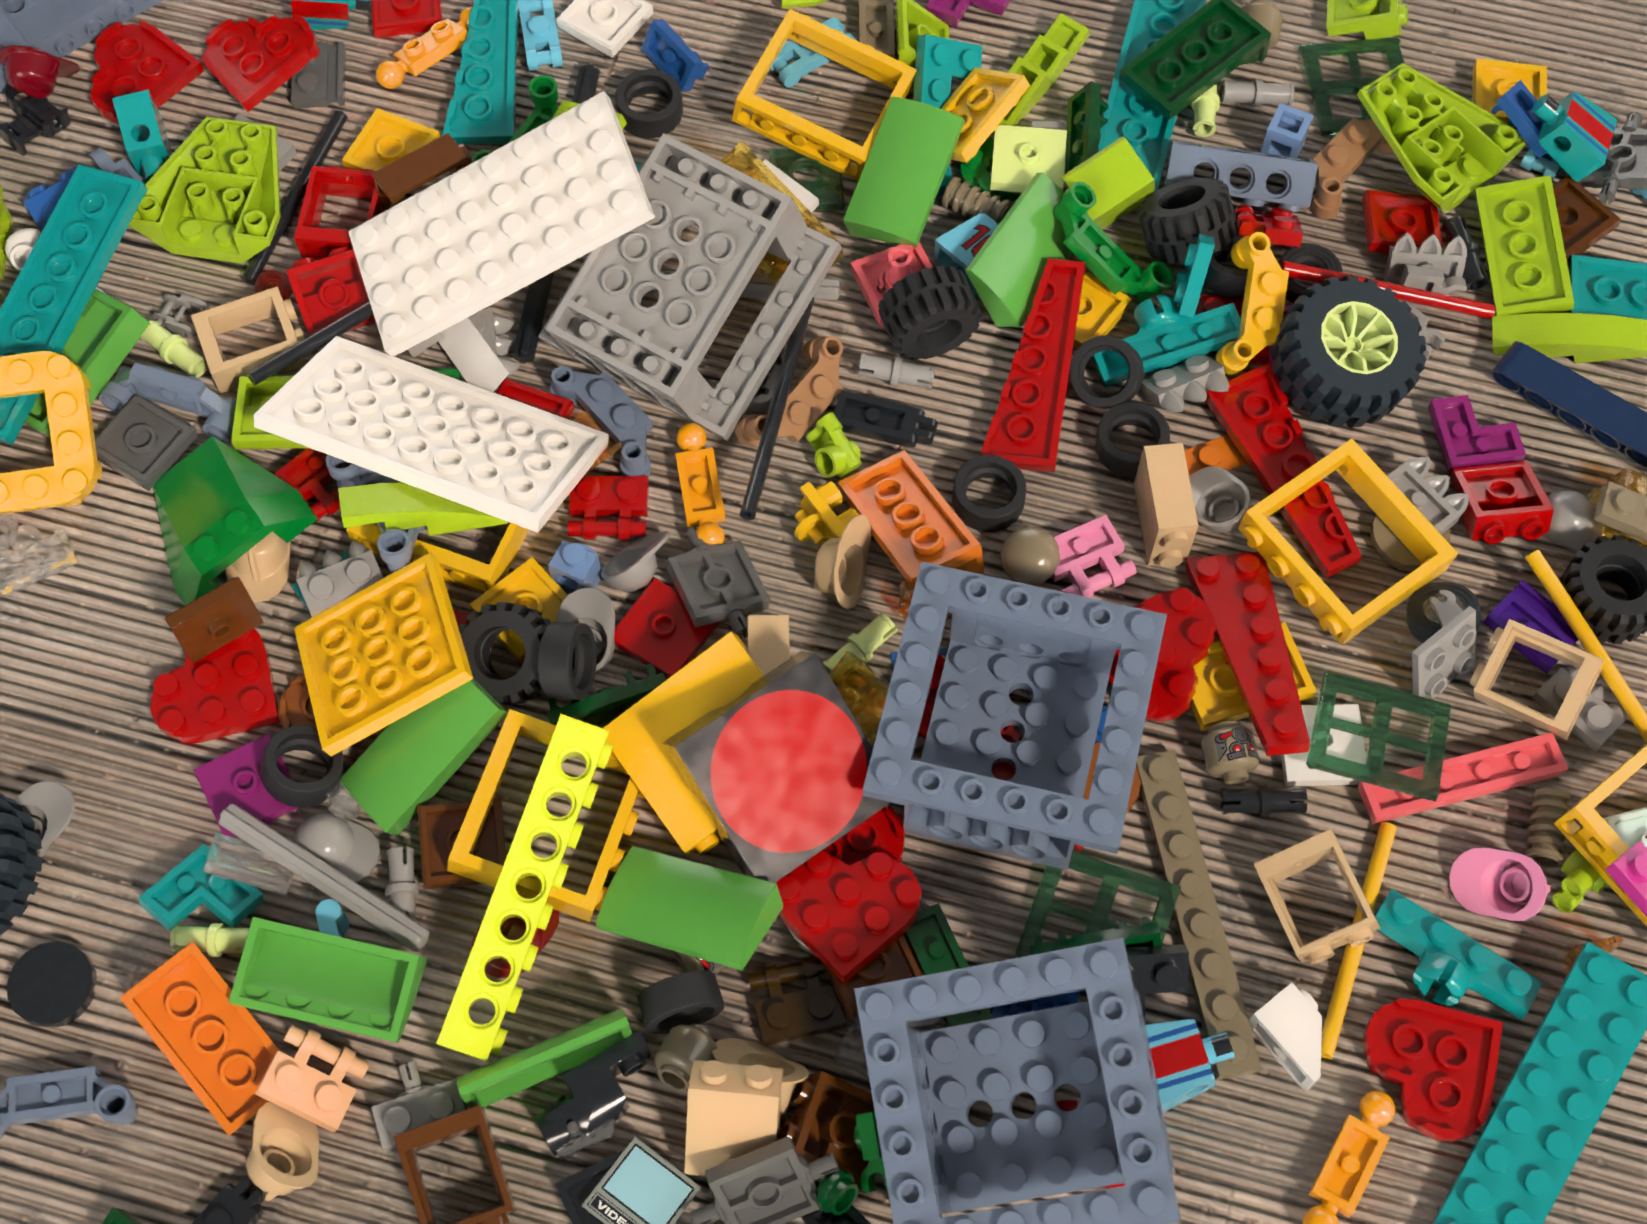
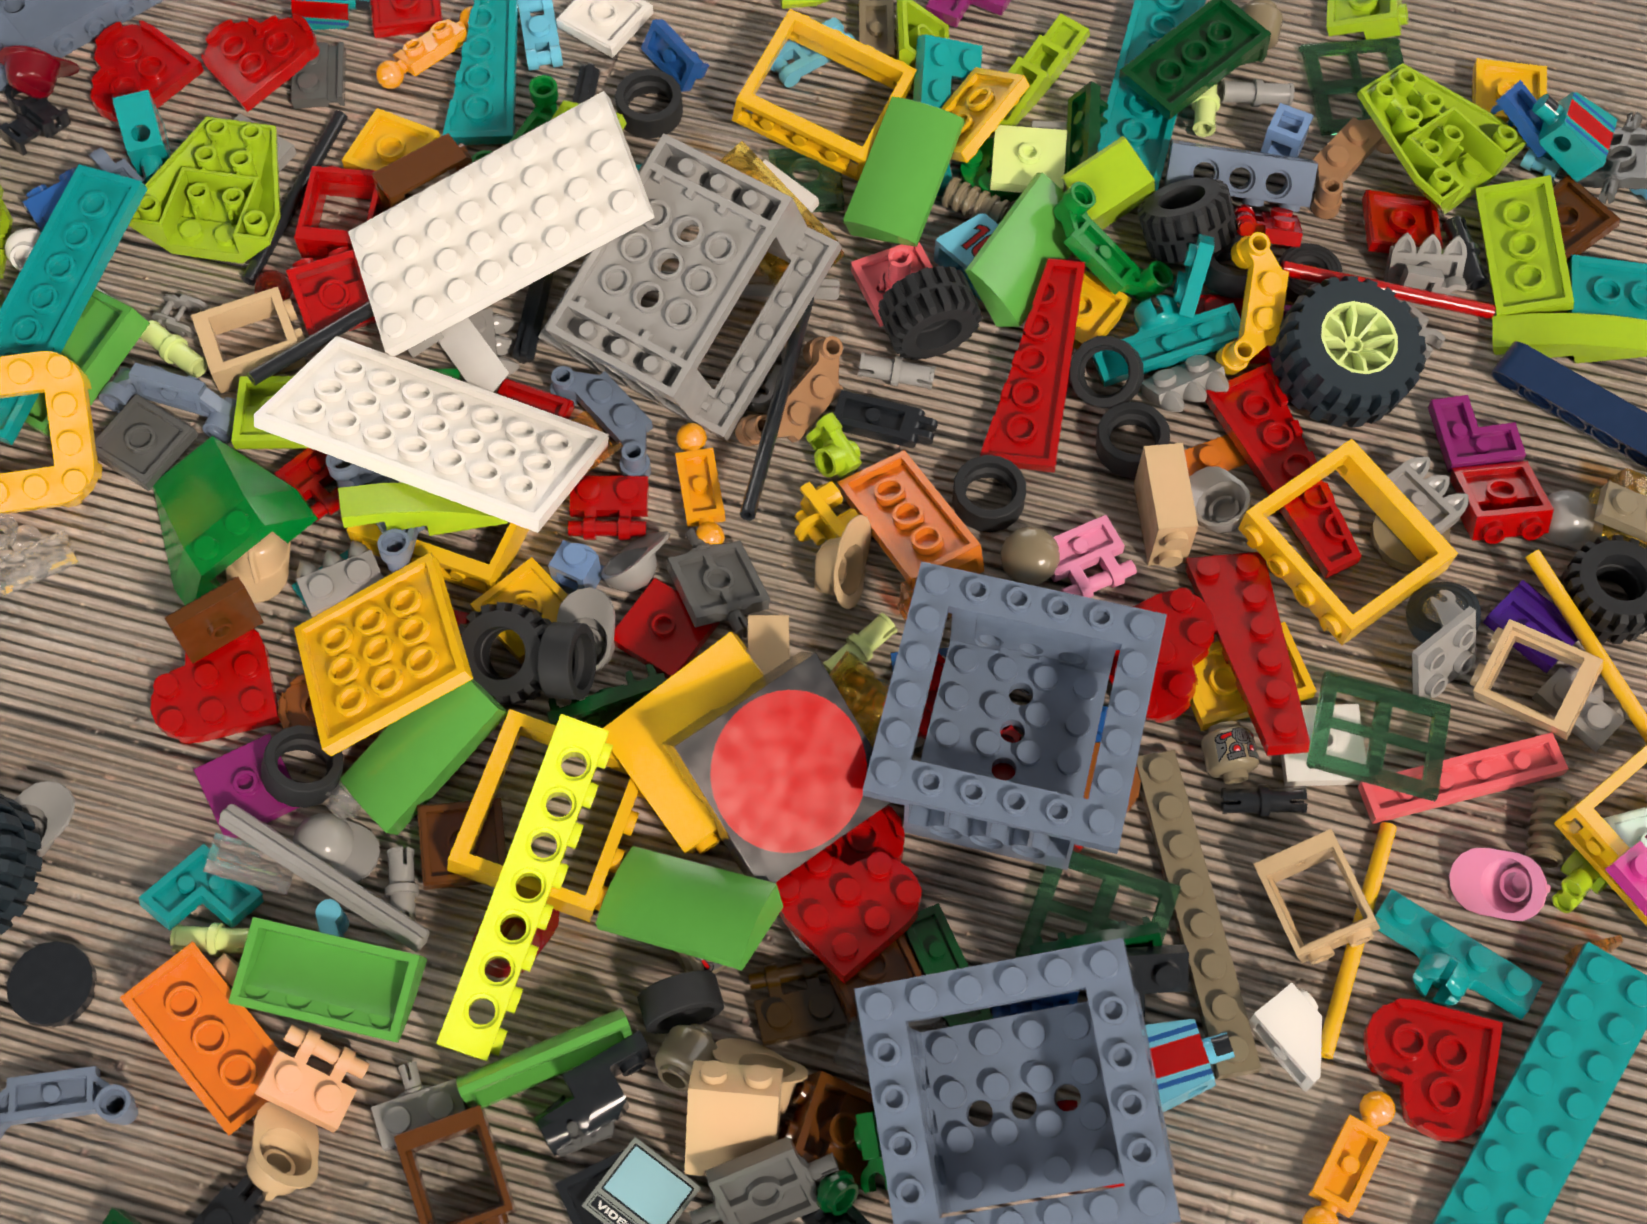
(227, 968): none -> light nougat tile

